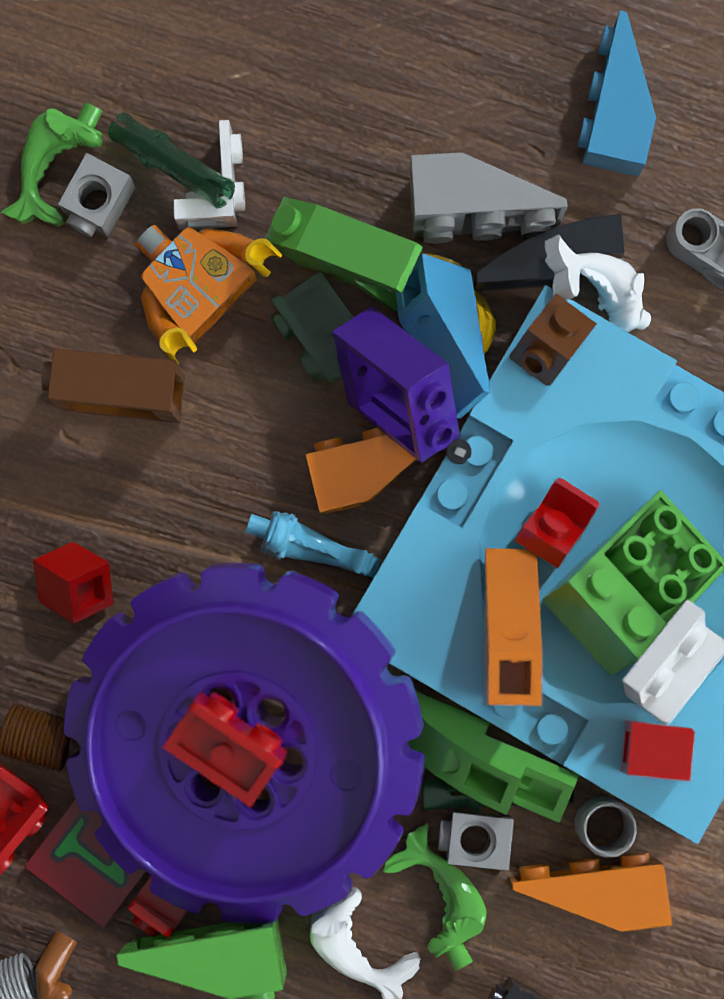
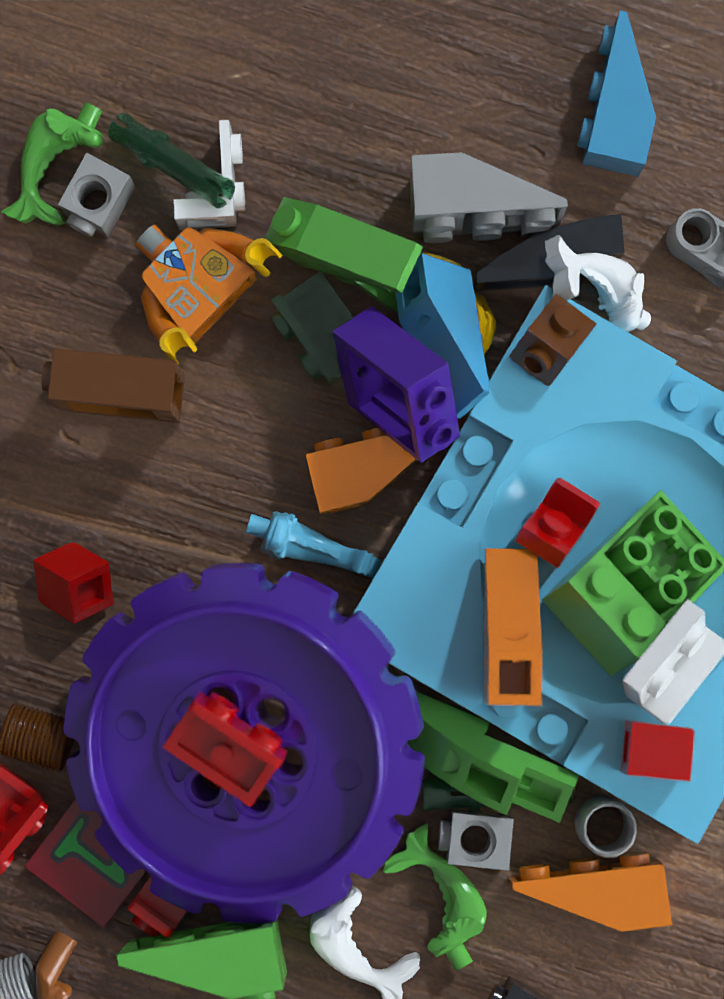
(459, 451): black piece -> none

